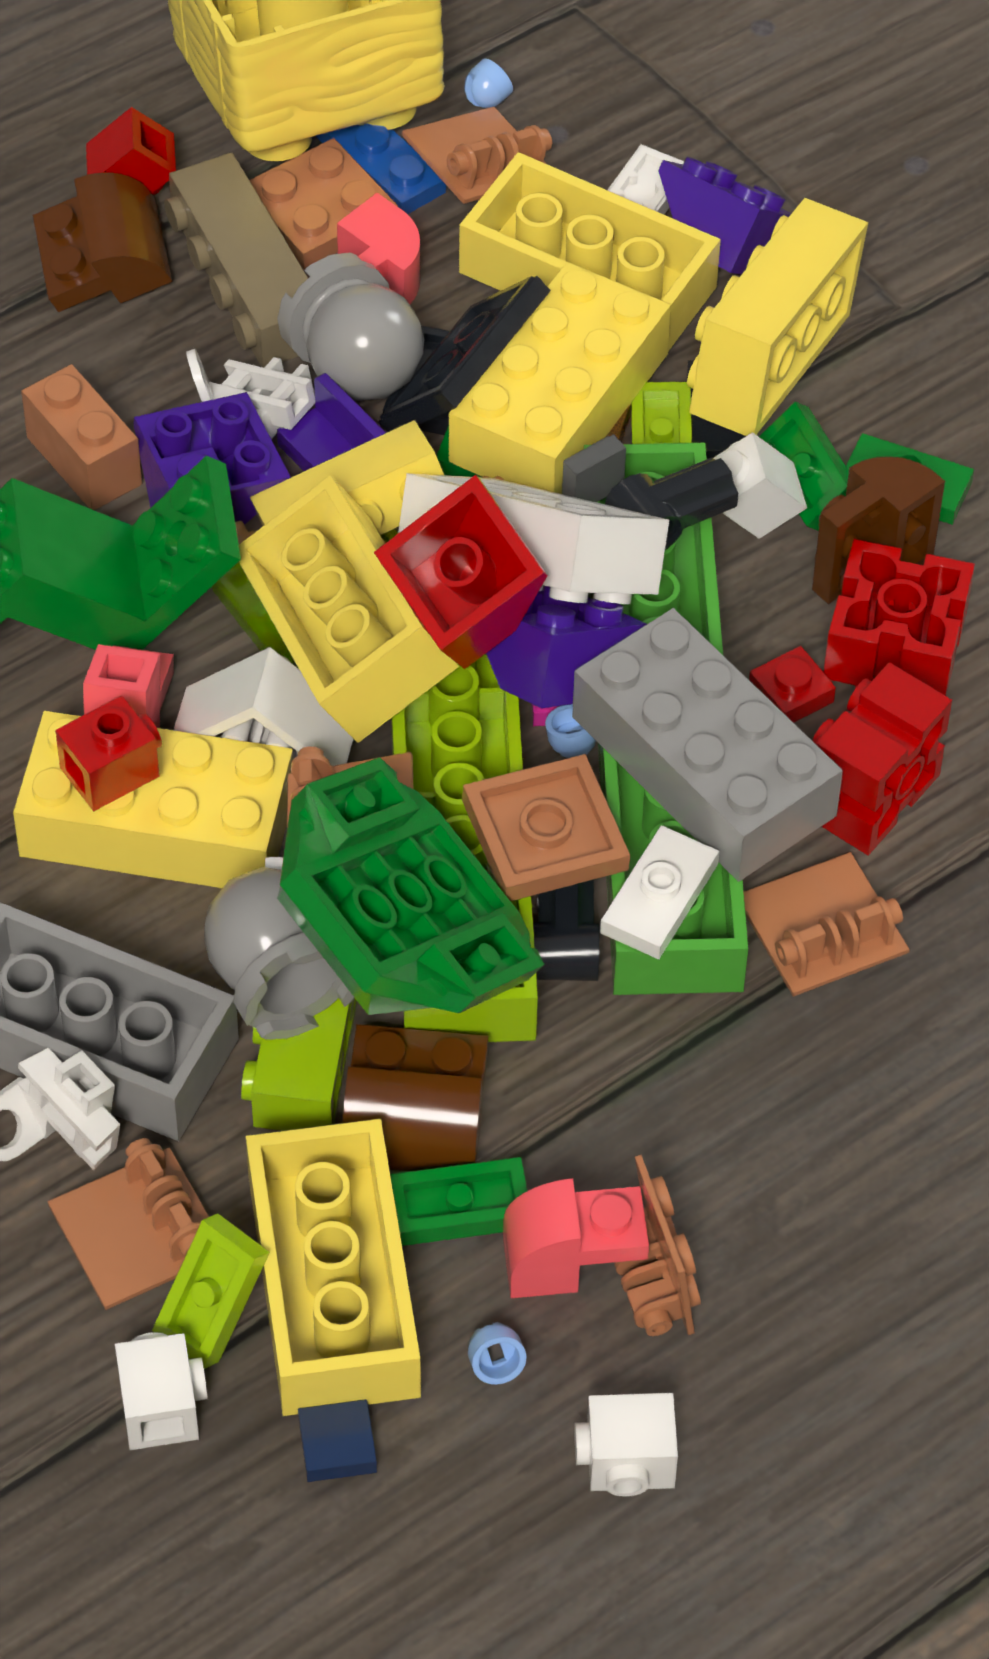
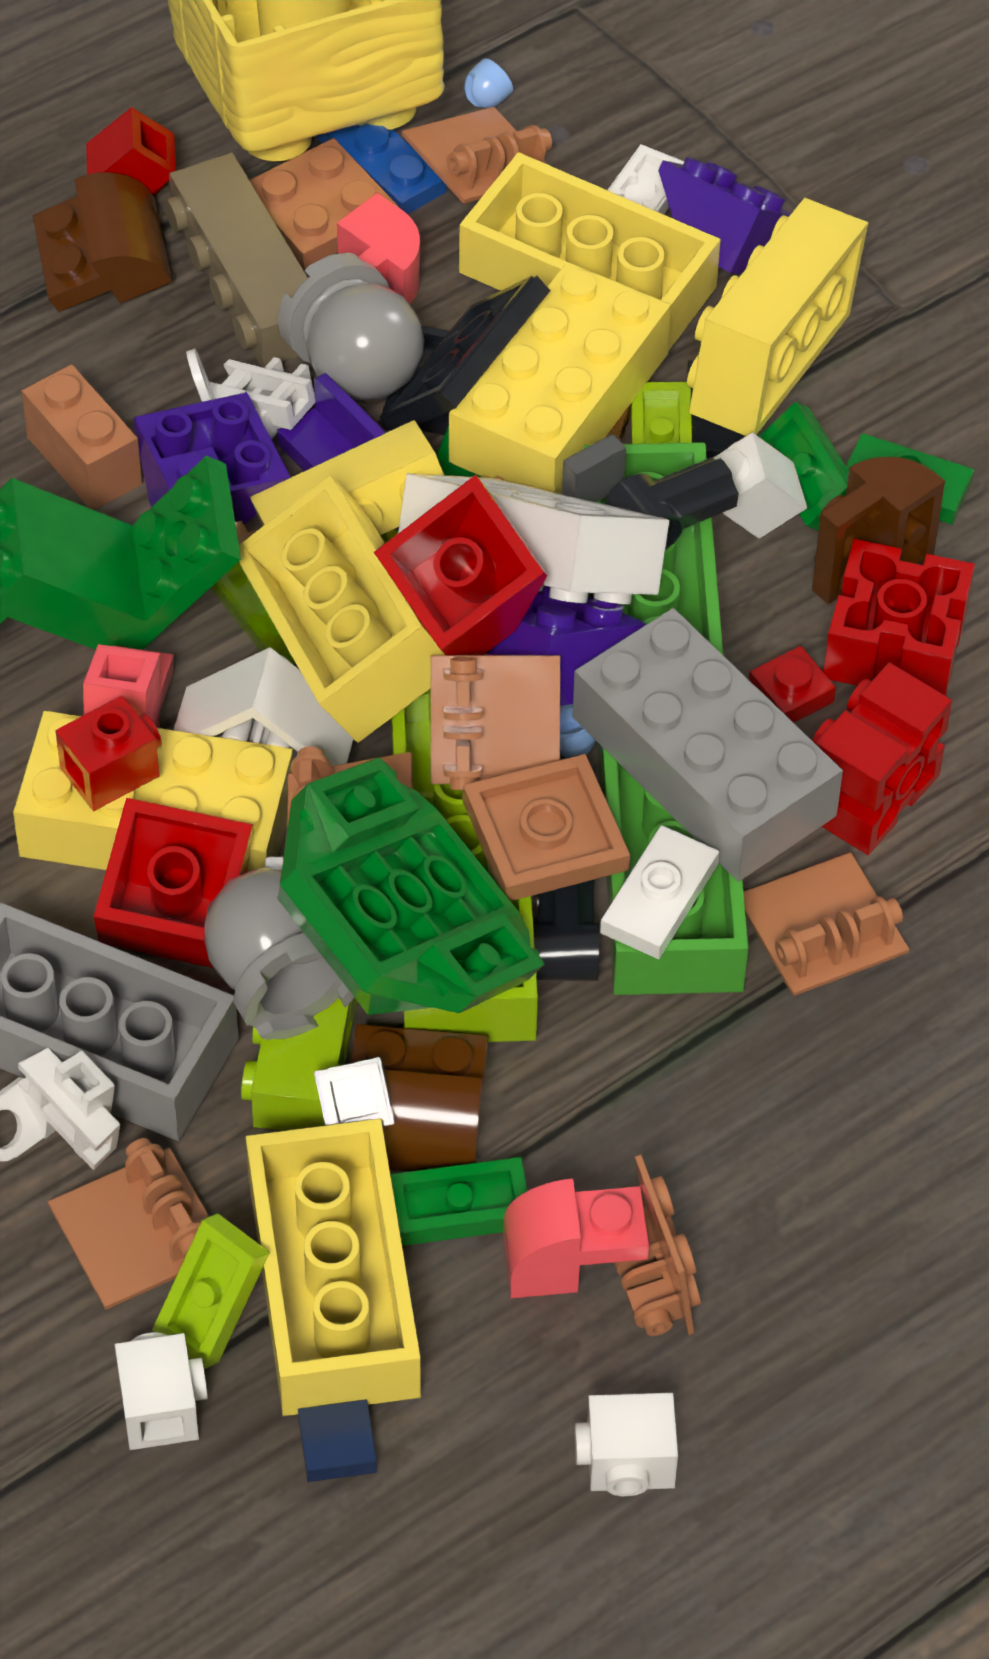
(165, 876): none -> red slope
(355, 1093): none -> tile
(492, 715): none -> nougat hinge
(503, 1369): light blue hinge -> none

